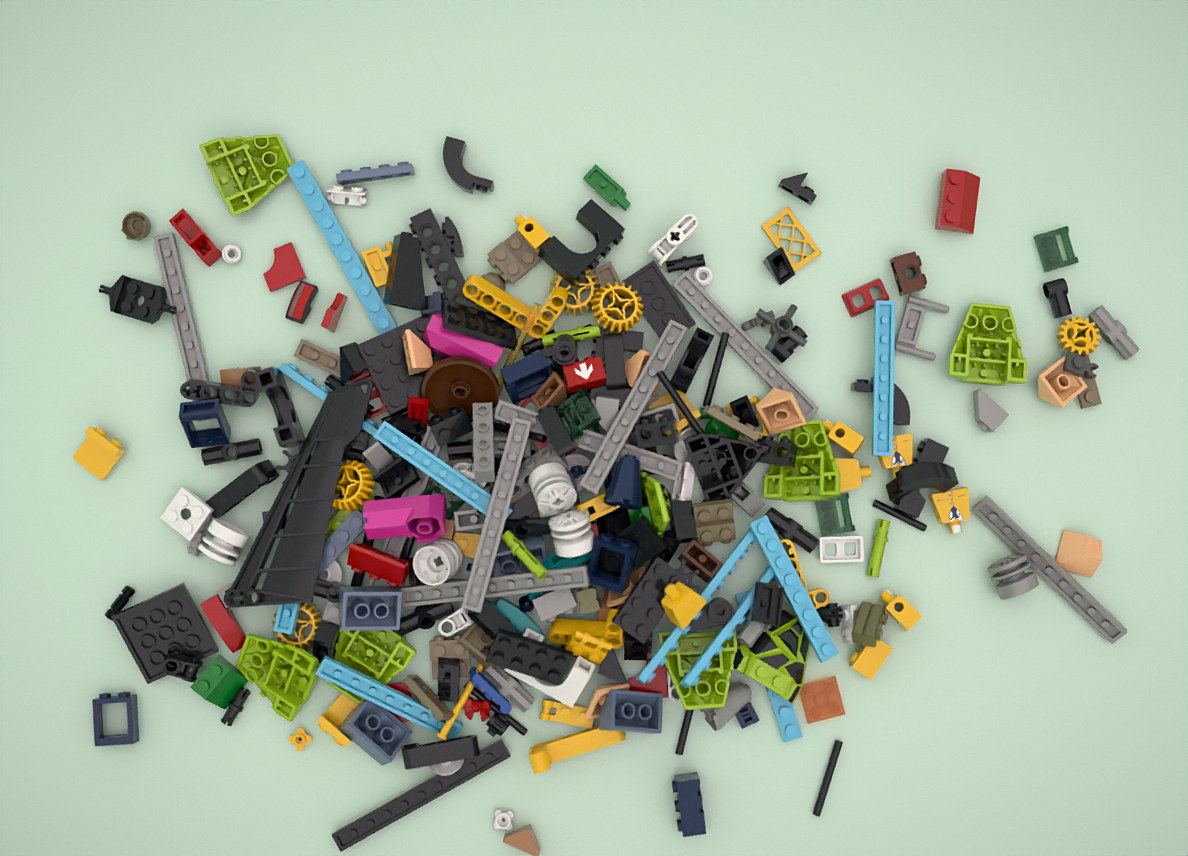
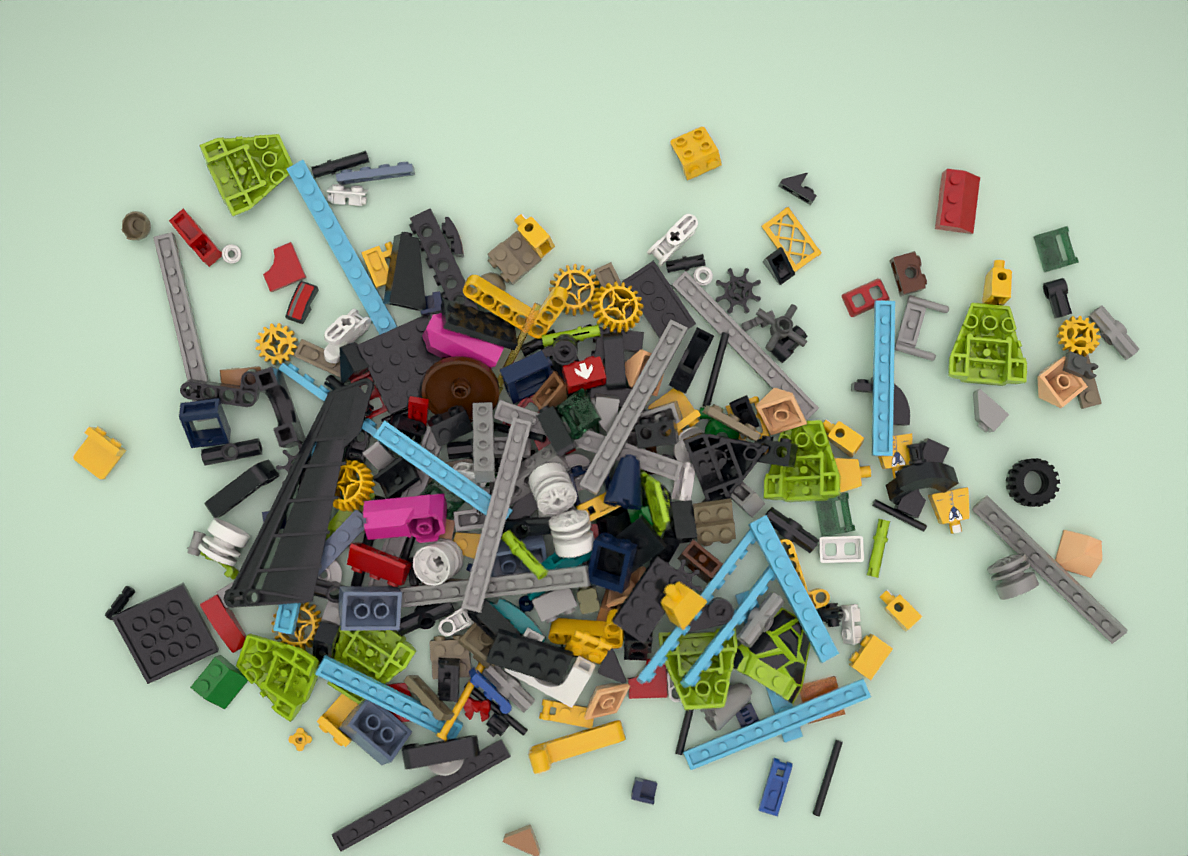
(125, 296): black plate -> none
(132, 719): dark blue window -> none
(183, 666): black piece -> none
(199, 514): white piece -> none
(230, 572): none -> lime piece
(235, 706): black pin -> none
(284, 342): none -> yellow gear
(333, 166): none -> black pin
(334, 312): red tile -> none
(343, 332): none -> white piece
(417, 353): light nougat slope -> none
(453, 160): black arch -> none
(499, 823): white plate -> none
(574, 265): black arch -> none
(606, 187): green hinge -> none
(632, 712): sand blue slope -> none
(644, 790): none -> dark blue panel
(679, 402): black bar -> none
(689, 804): dark blue wedge -> none
(696, 152): none -> yellow bracket
(745, 286): none -> black gear
(767, 604): black plate -> none
(775, 787): none -> blue plate
(777, 724): none -> medium azure plate
(869, 624): olive brick -> none
(916, 449): none -> black bush
(997, 284): none -> yellow torso
(1048, 482): none -> black tyre

